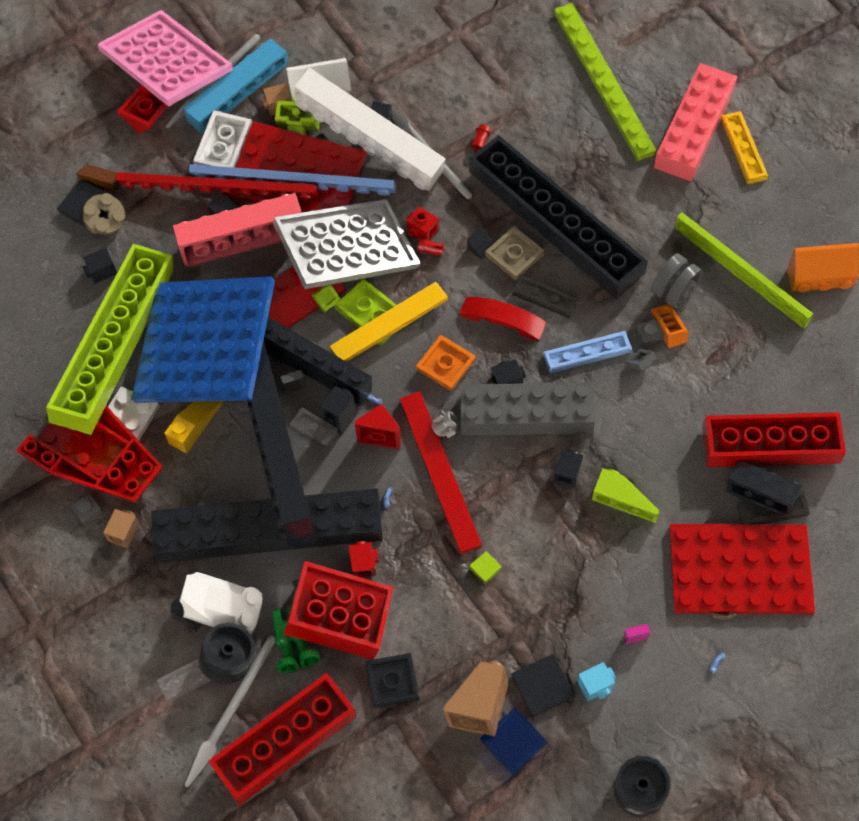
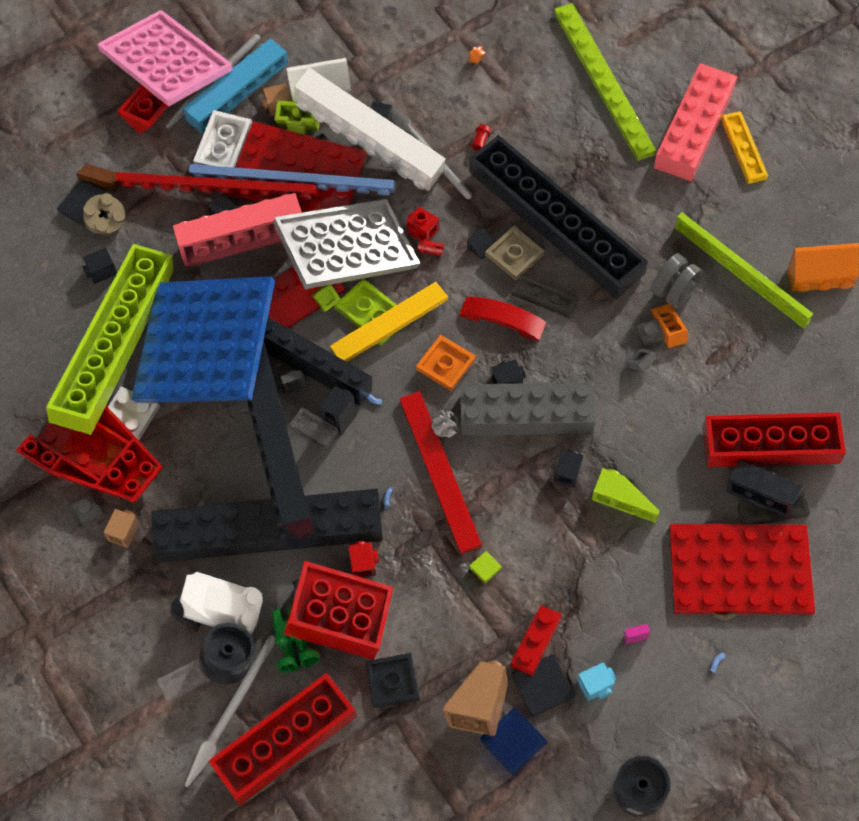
(190, 424): yellow slope -> none
(378, 429): red slope -> none
(476, 55): none -> orange plate
(536, 640): none -> red plate
(587, 352): light blue tile -> none

